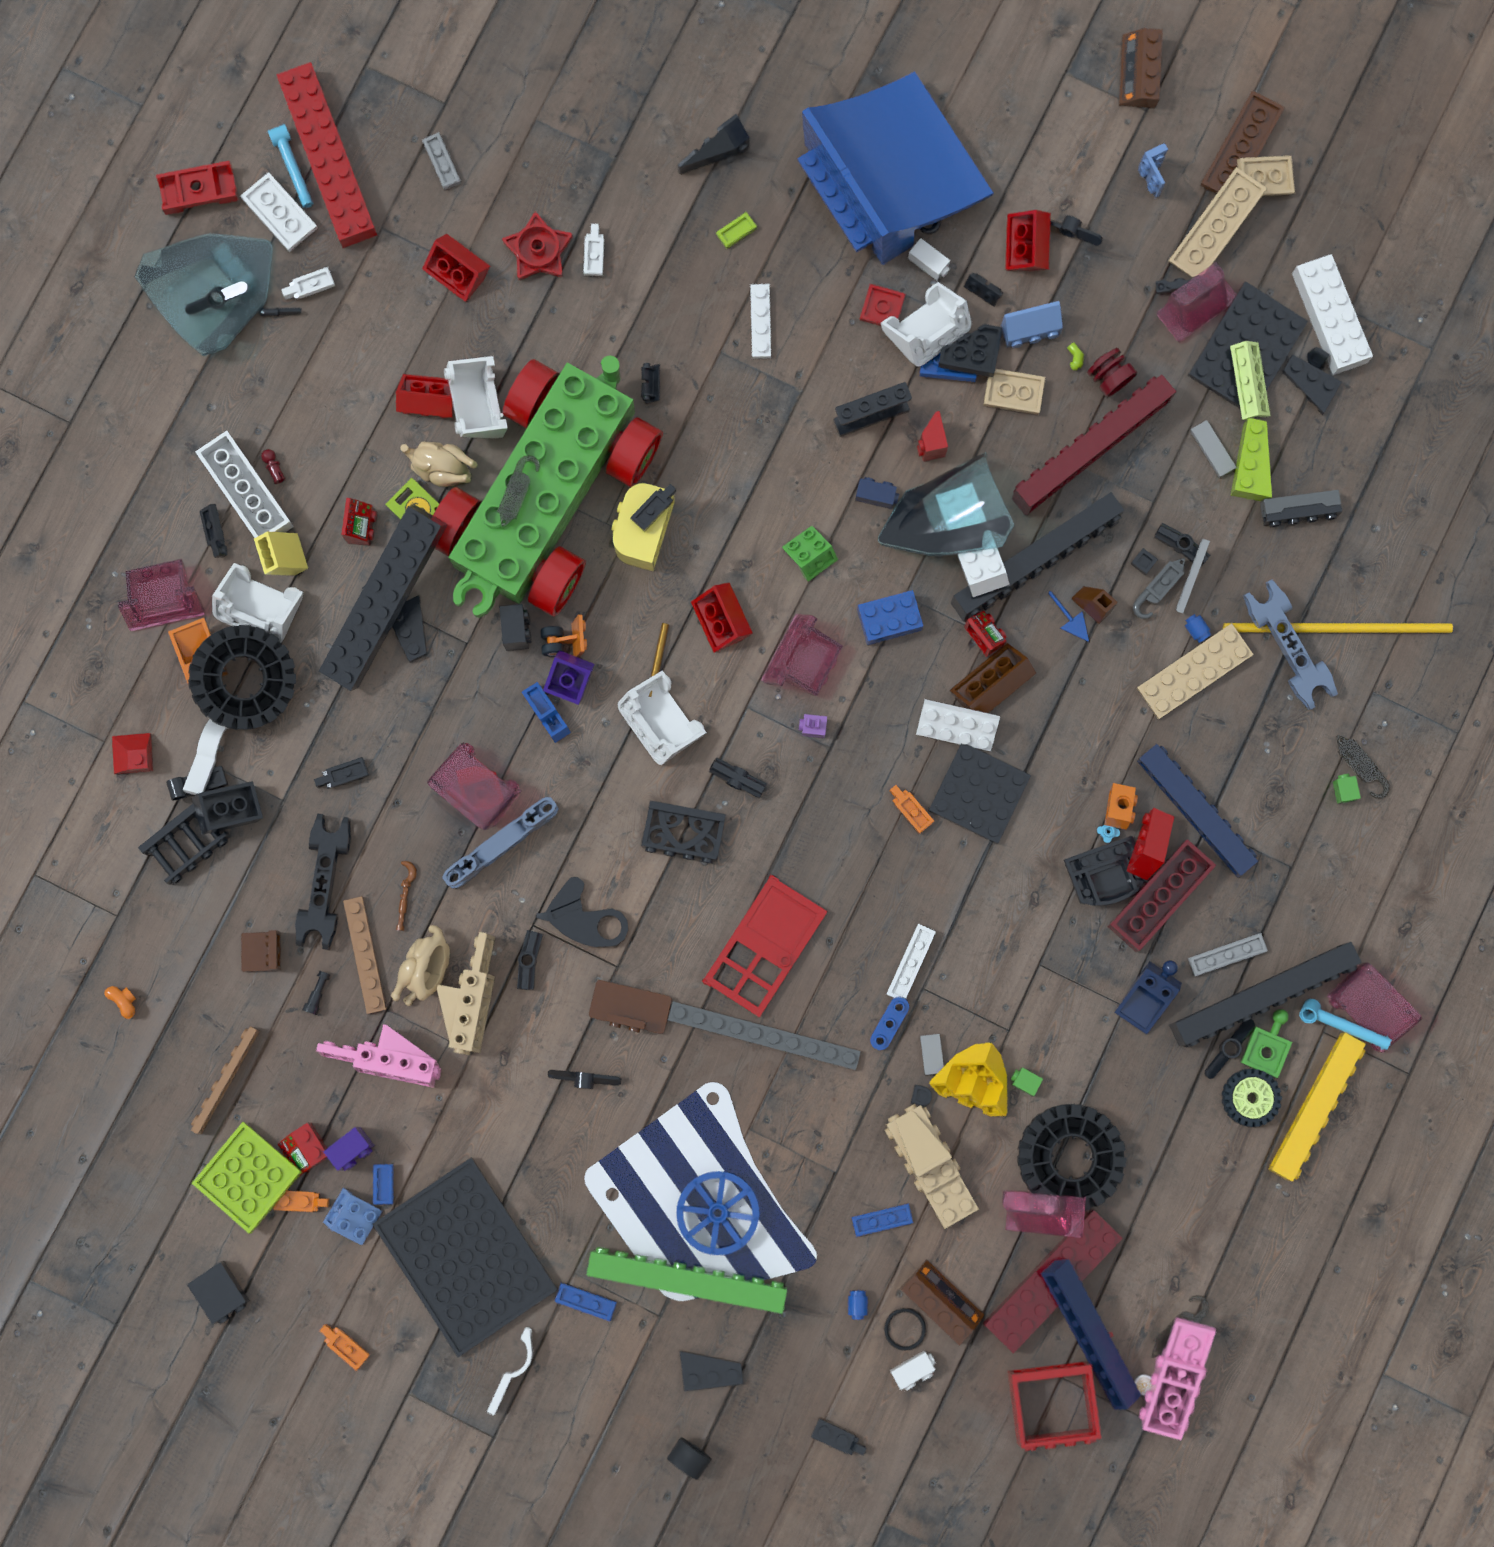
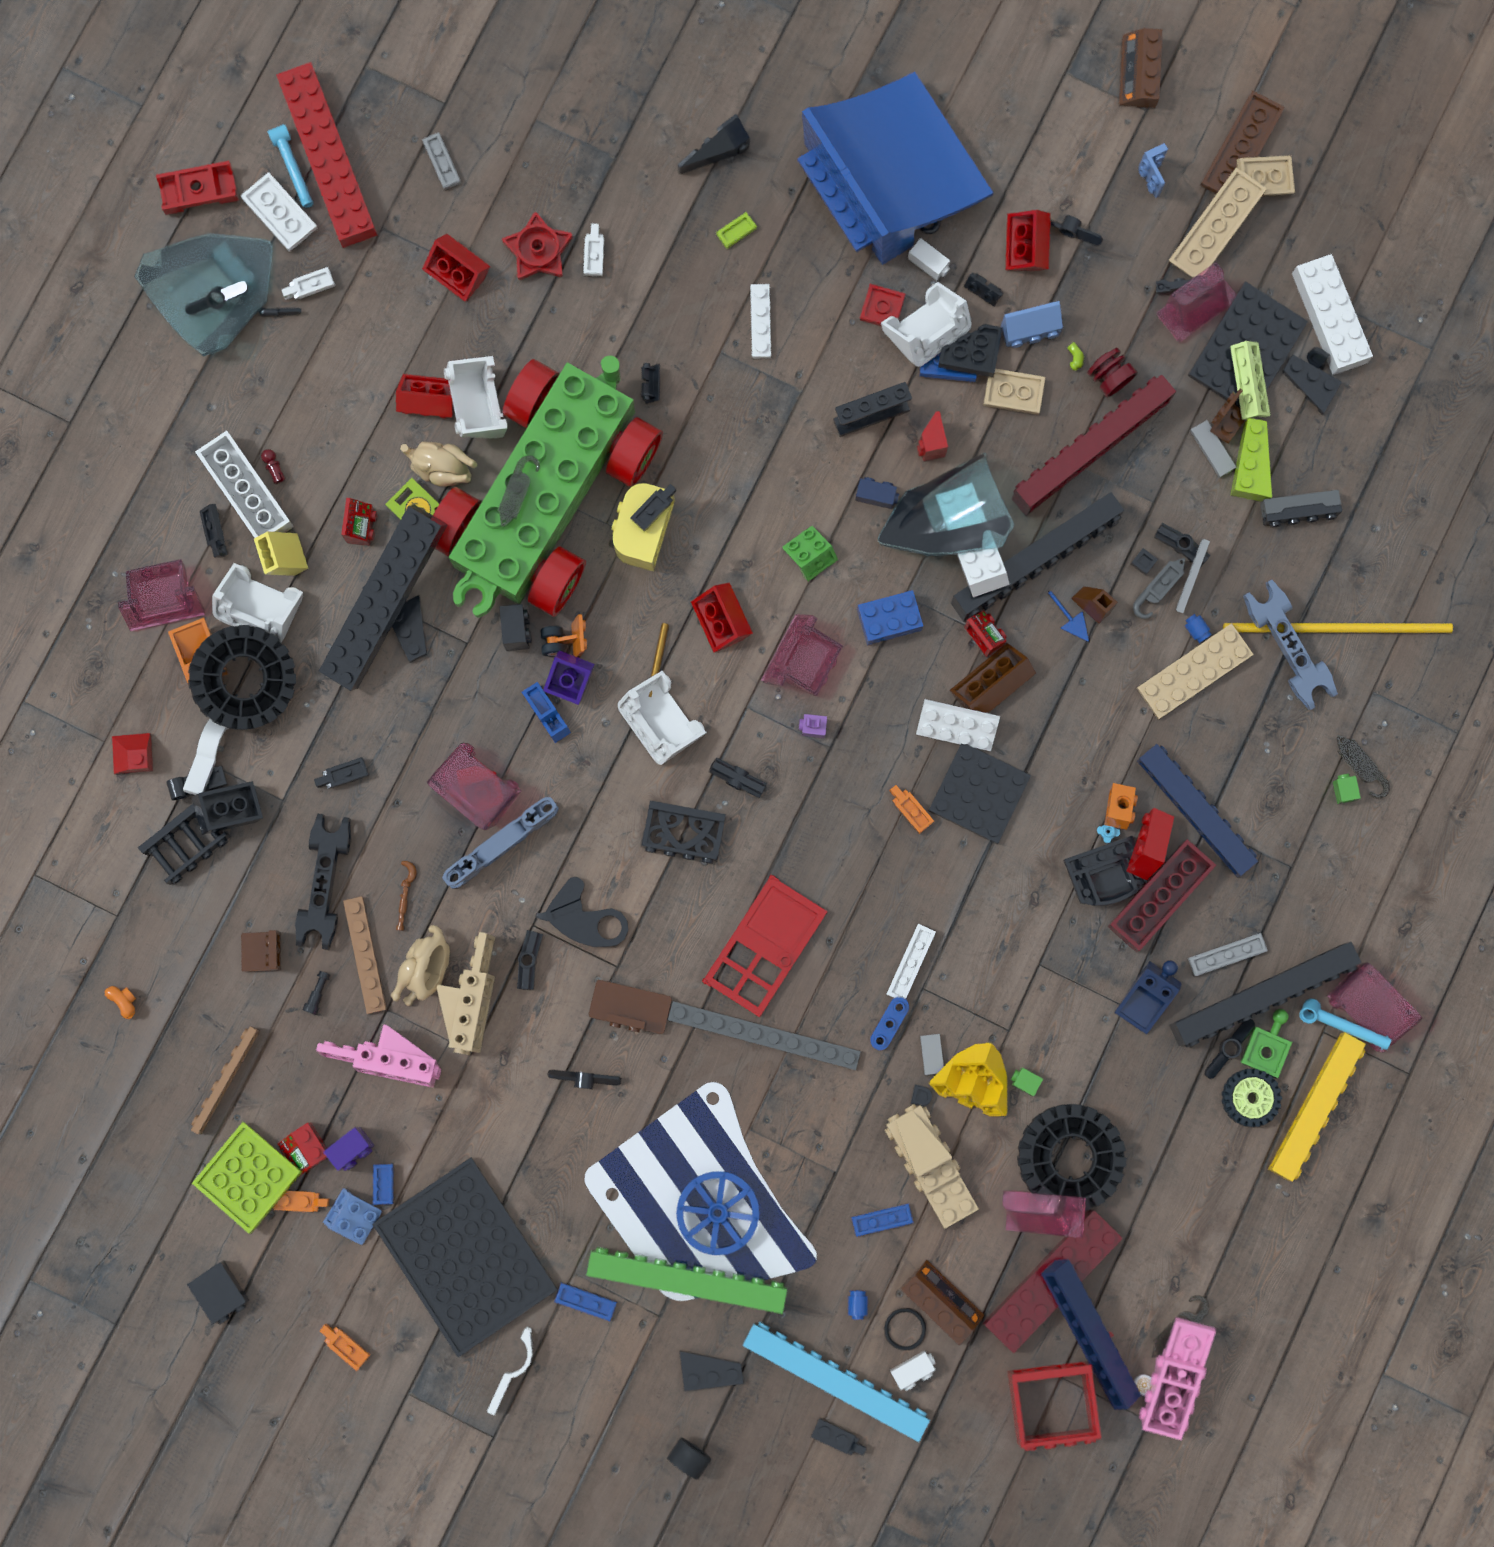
(836, 1382): none -> medium azure brick
(1228, 419): none -> reddish brown bracket

